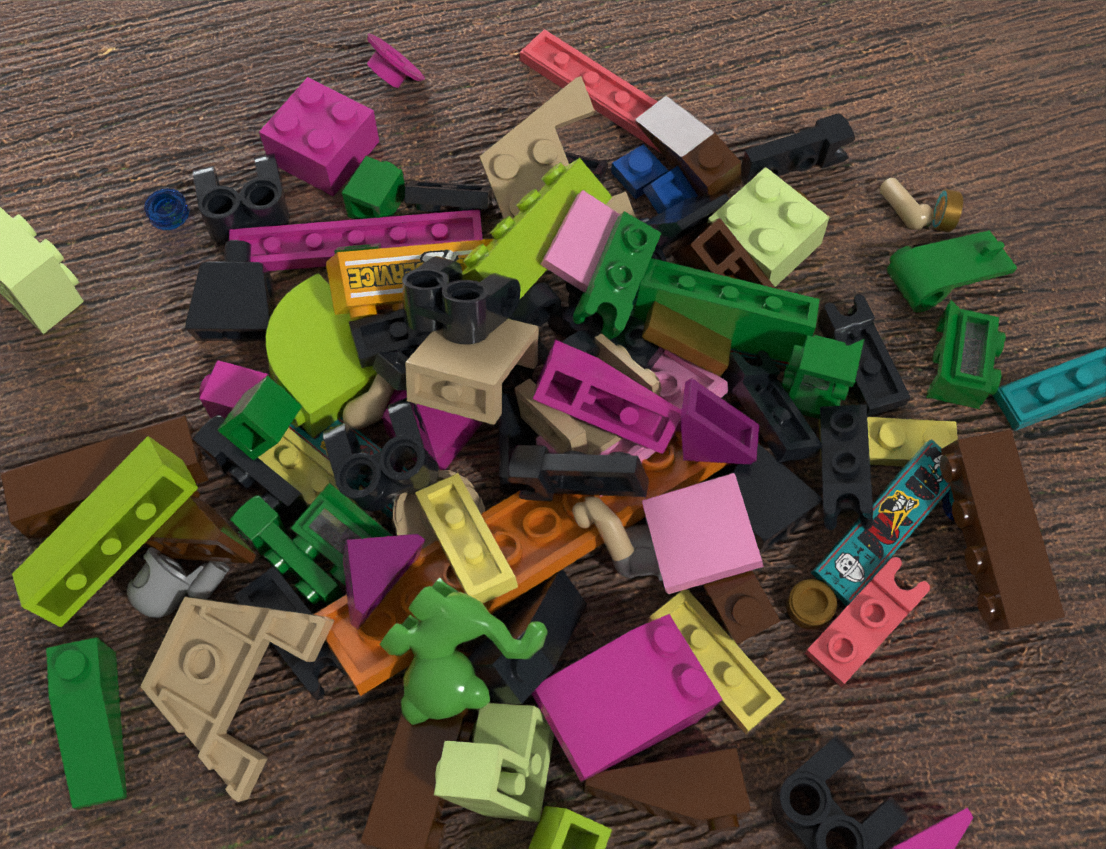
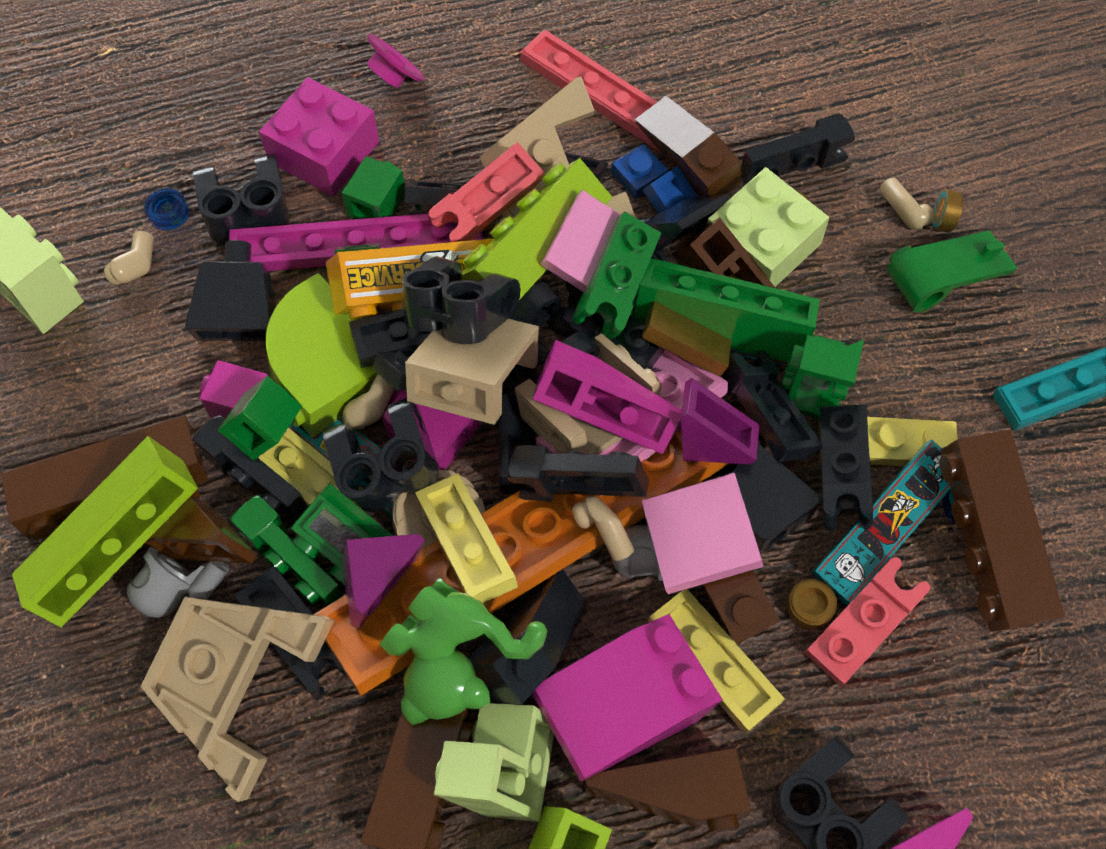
(88, 720): green slope -> none
(132, 263): none -> tan arm
(487, 194): none -> coral plate
(877, 377): black plate -> none
(966, 357): green window -> none

